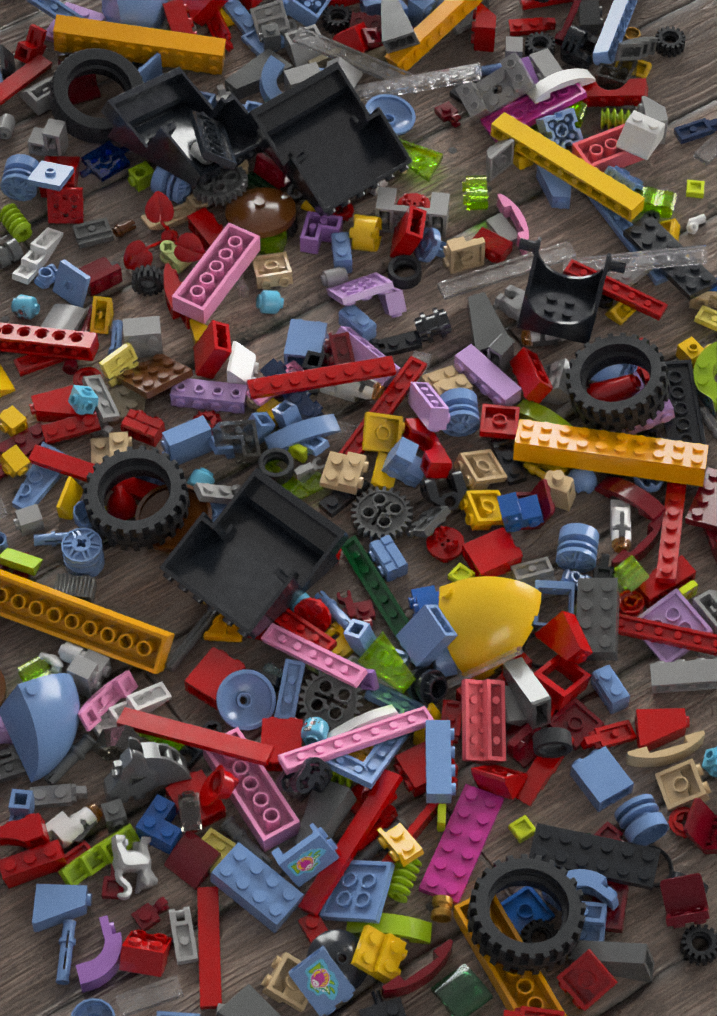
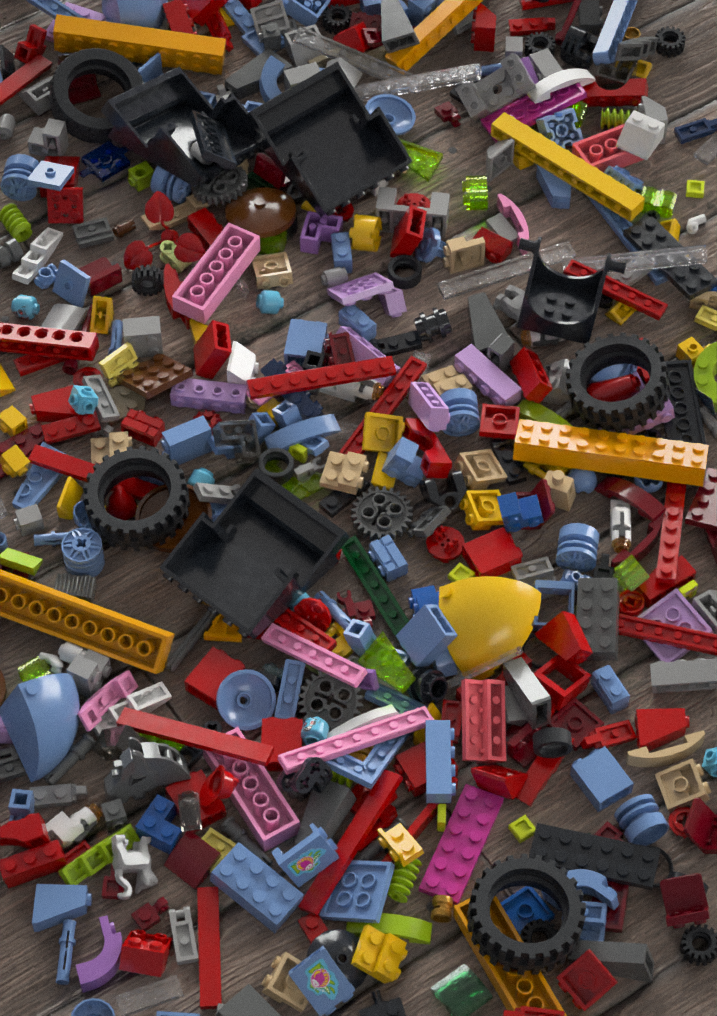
(399, 987): dark red slope -> none

